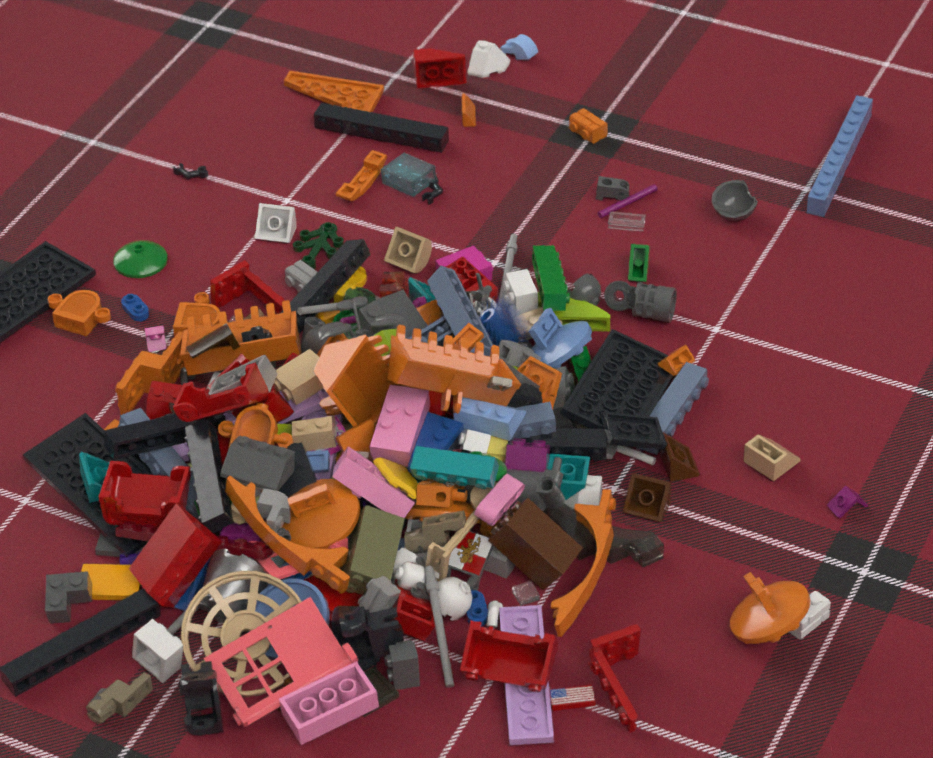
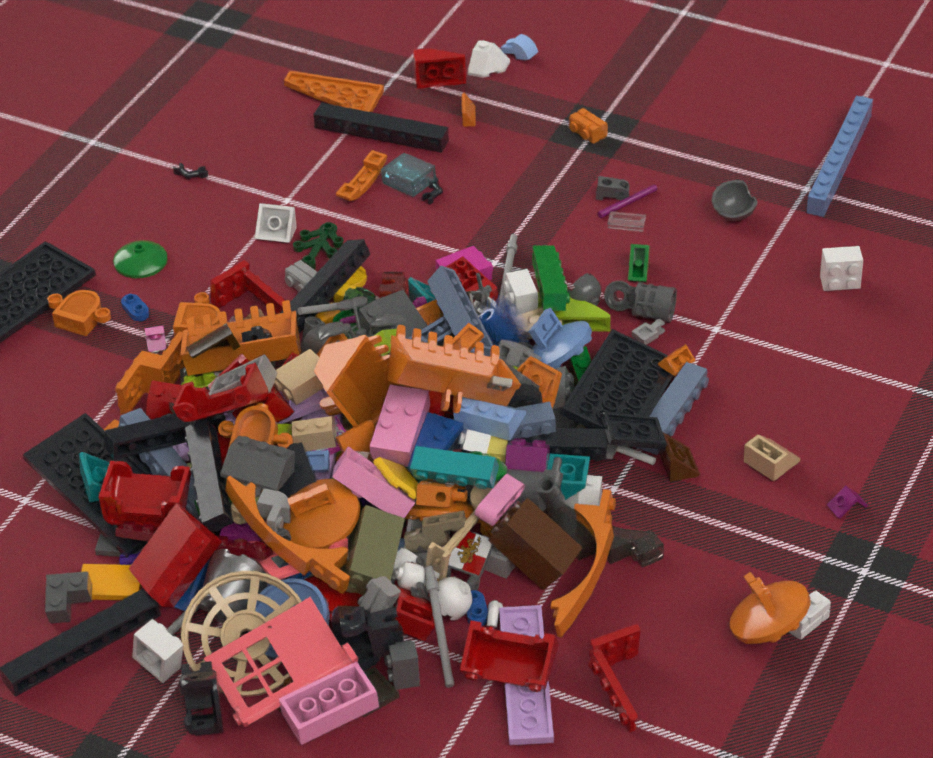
(118, 698): dark tan plate -> none
(200, 381): none -> lime dish
(408, 250): tan brick -> none
(525, 593): clear tile -> none
(572, 697): tile -> none
(647, 333): none -> light grey plate
(647, 497): reddish brown slope -> none
(841, 268): none -> white brick

